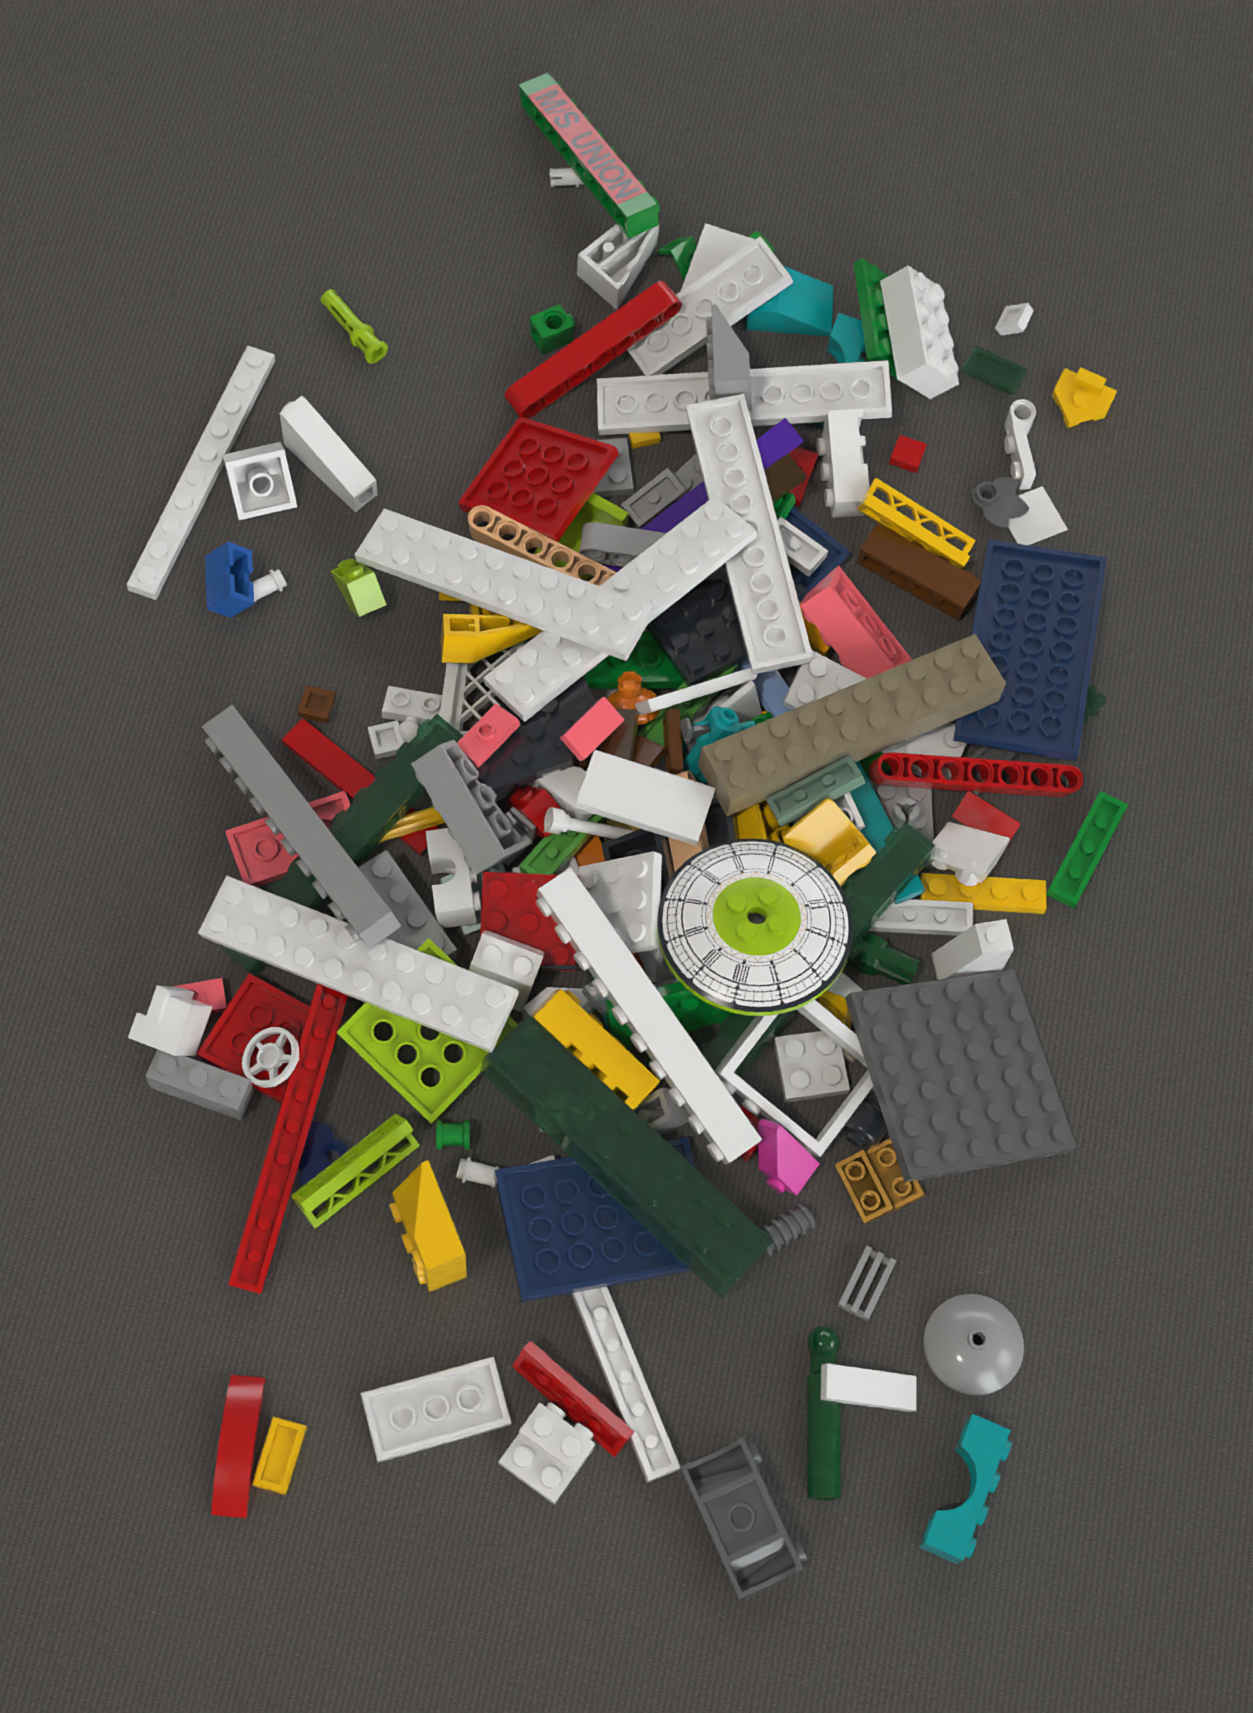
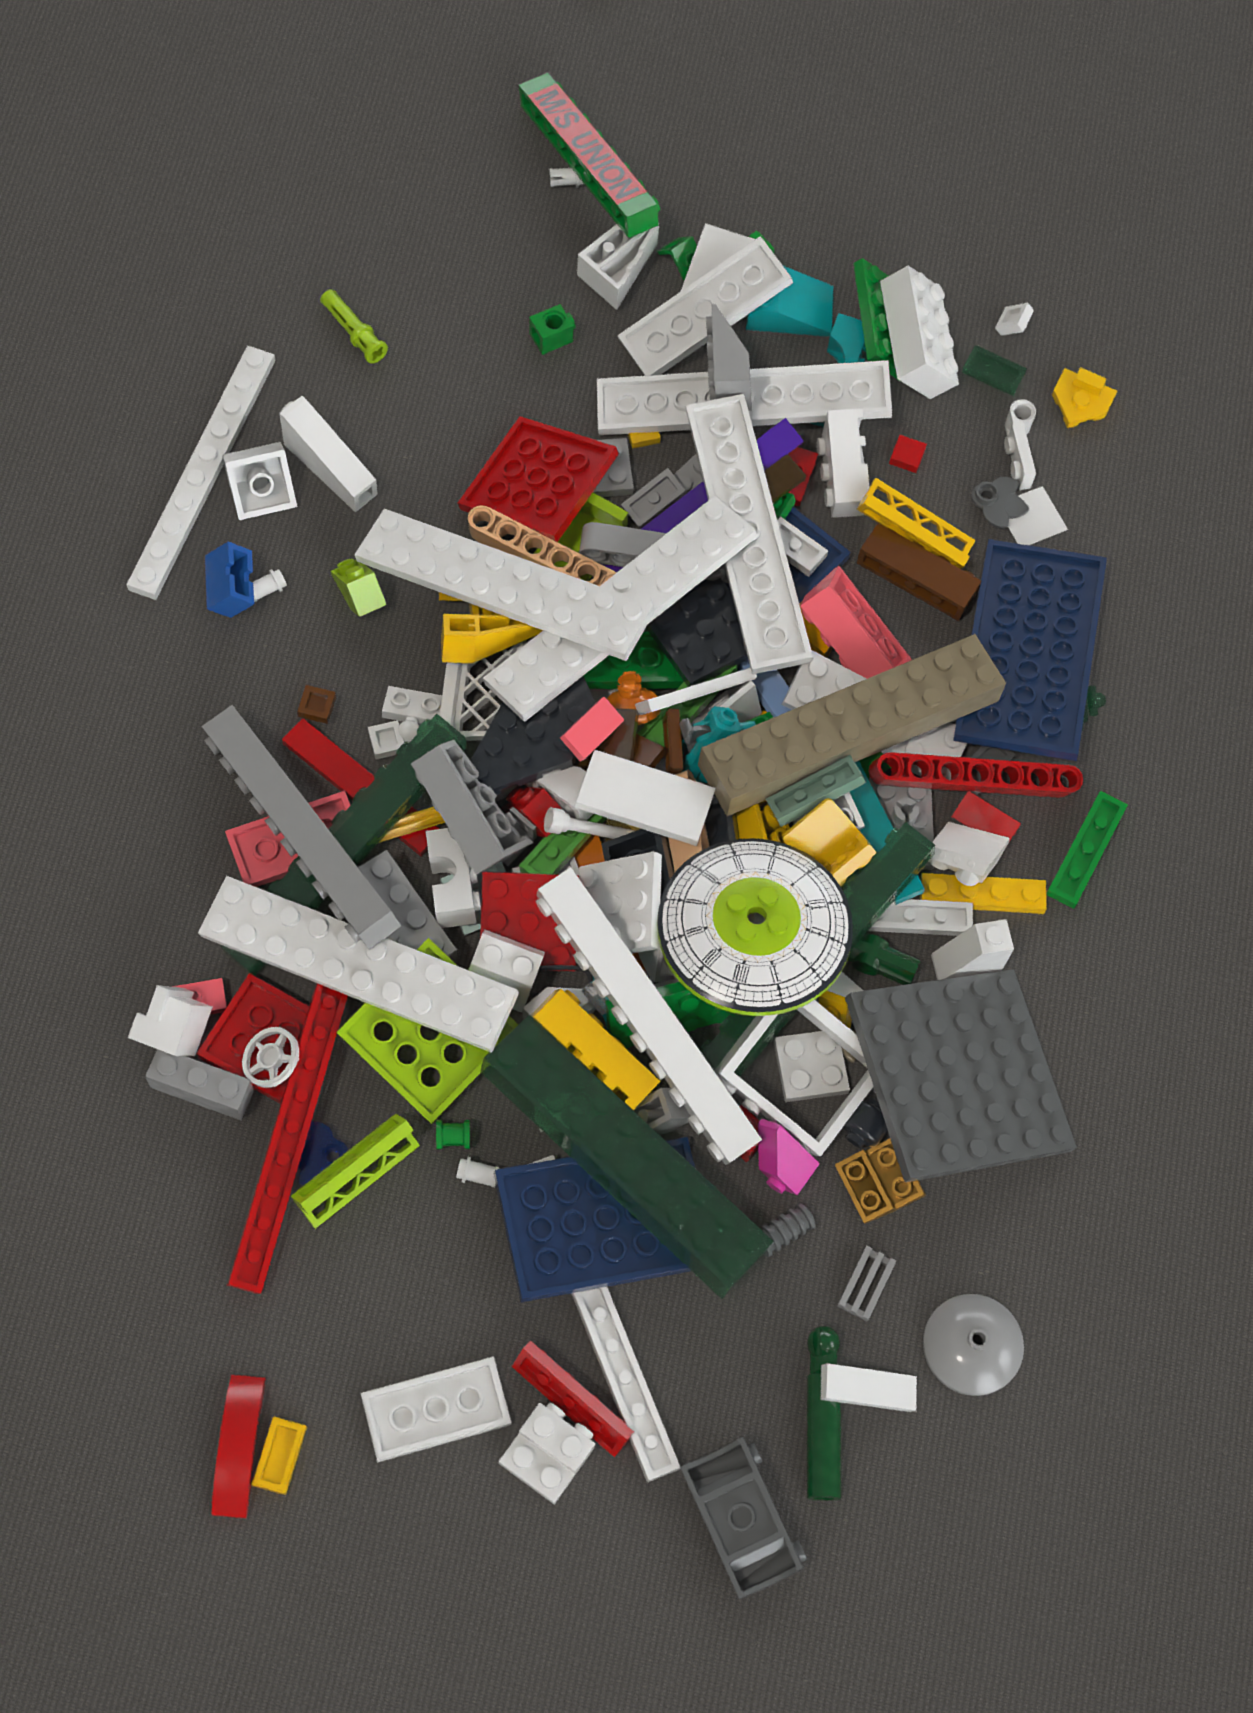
(429, 1229): yellow slope -> none
(488, 735): coral plate -> none
(593, 350): red beam -> none
(981, 1448): teal arch -> none

